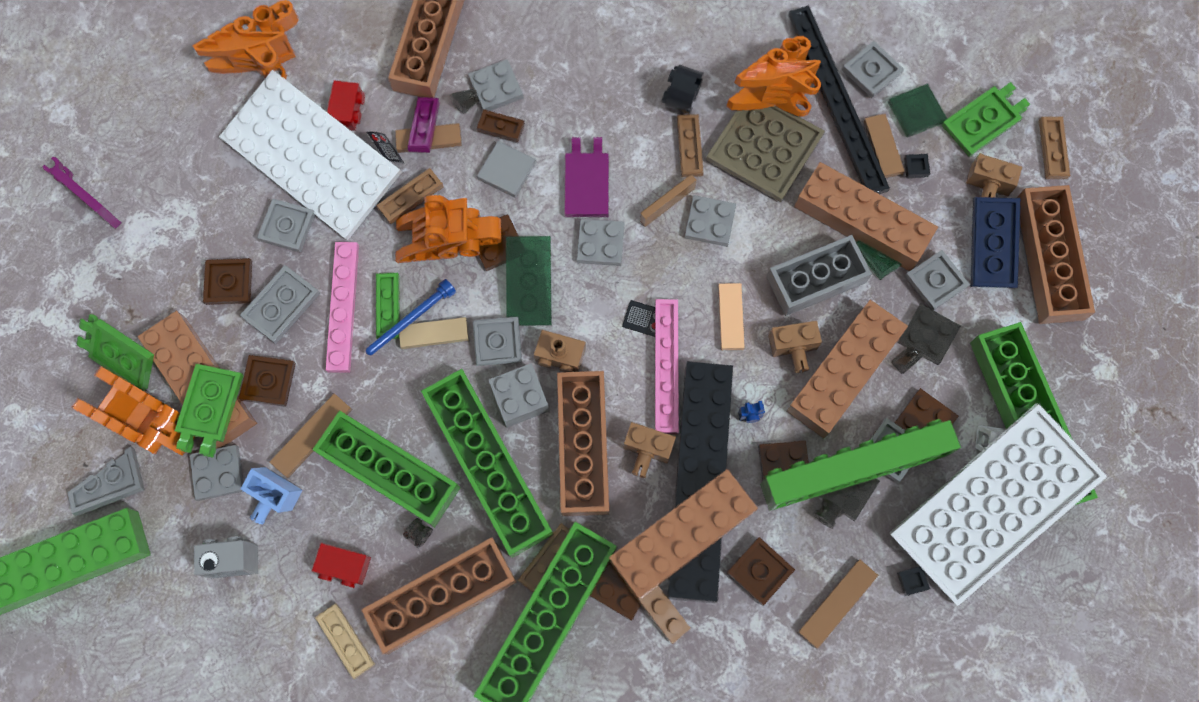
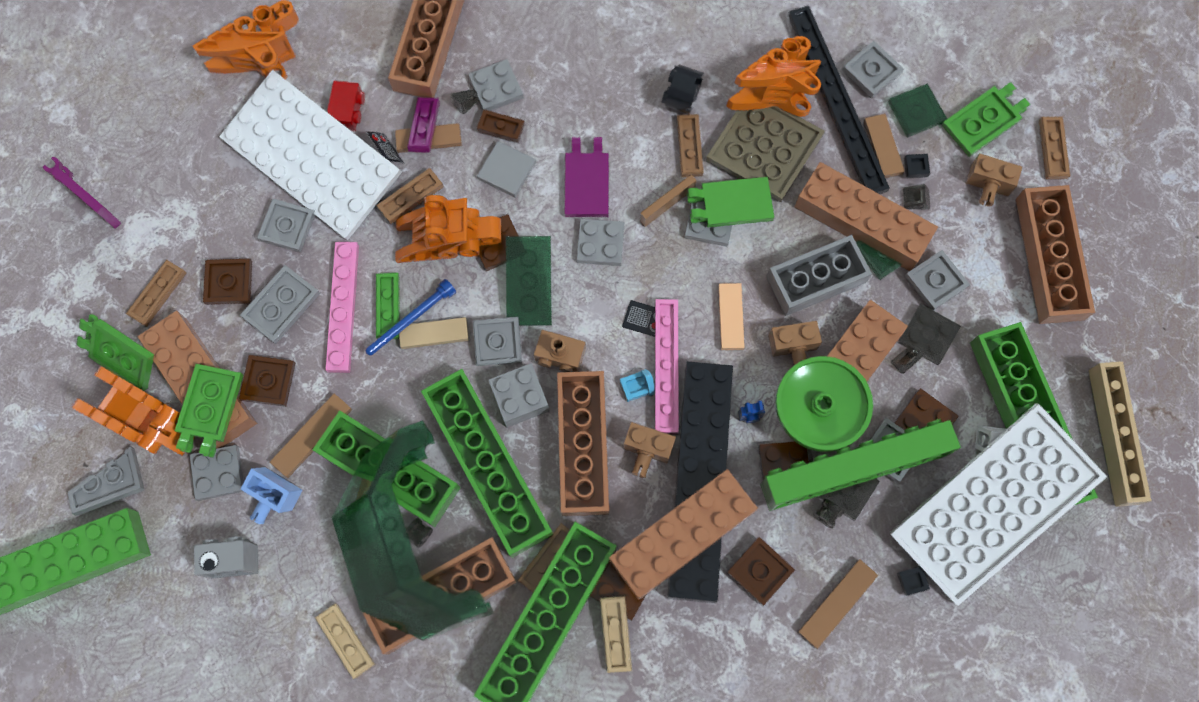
(156, 293): none -> medium nougat tile
(341, 564): red brick -> none
(380, 550): none -> clear green windscreen
(616, 634): none -> tan tile
(638, 385): none -> medium azure tile
(664, 614): medium nougat plate -> none
(732, 202): none -> bright green tile
(824, 404): none -> bright green dish
(916, 197): none -> clear smoke slope
(995, 242): dark blue tile -> none
(1119, 434): none -> tan brick

